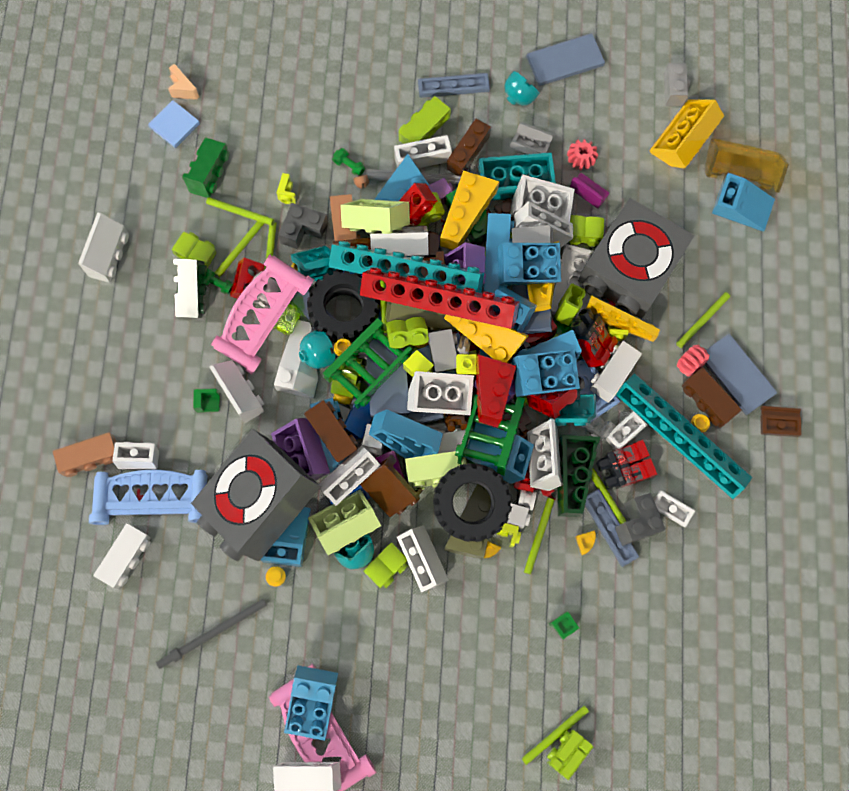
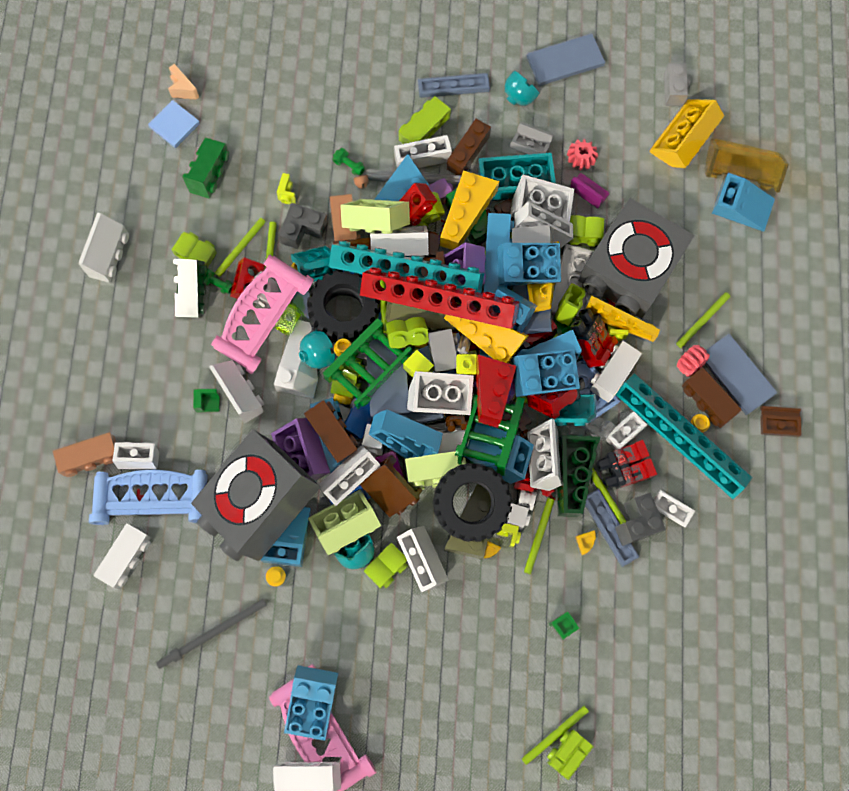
(240, 211): lime bar -> none

